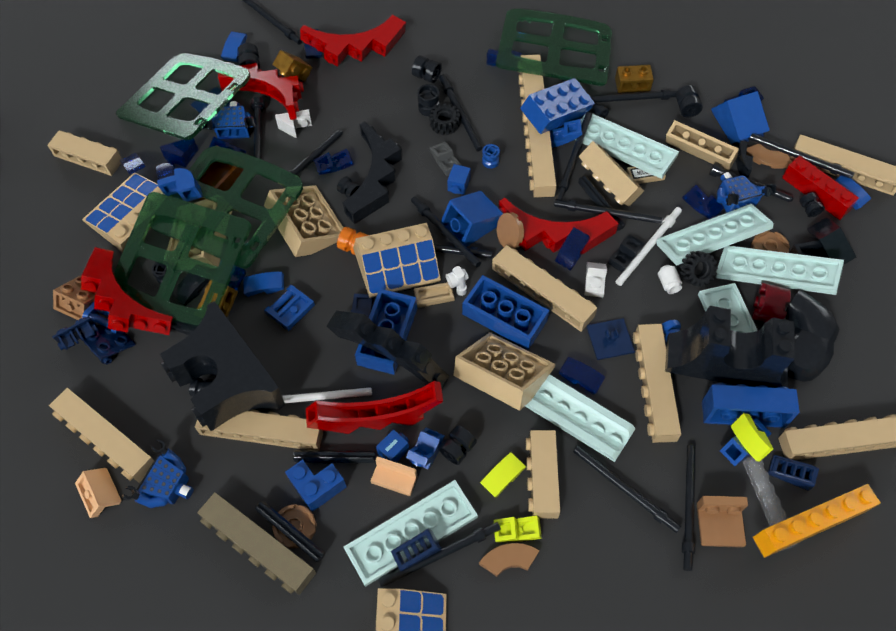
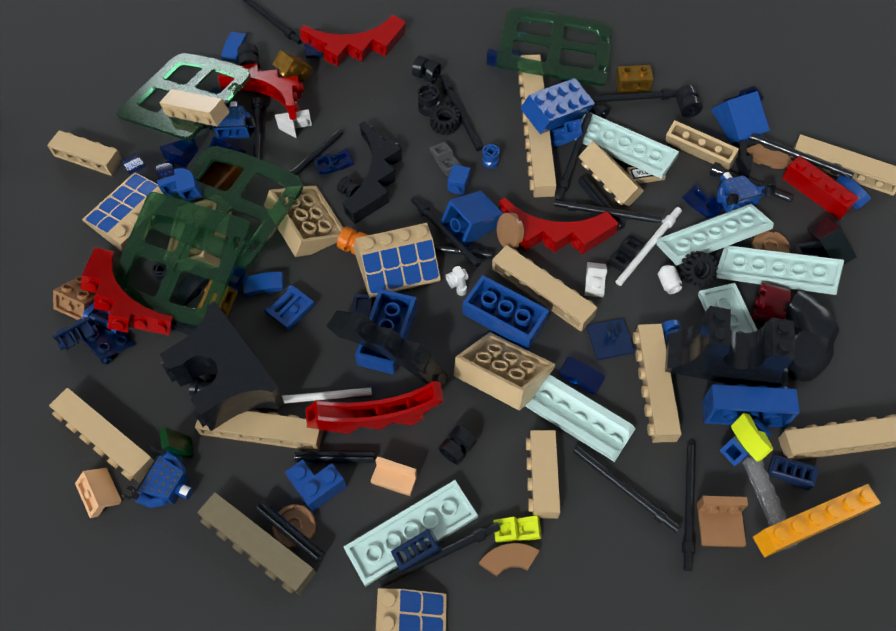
(176, 442): none -> dark green tile
(194, 107): none -> tan brick
(393, 446): blue brick -> none
(426, 448): blue brick -> none
(433, 294): tan tile -> none
(502, 474): neon yellow slope -> none
(571, 248): clear blue slope -> none
(811, 204): black wheel -> none

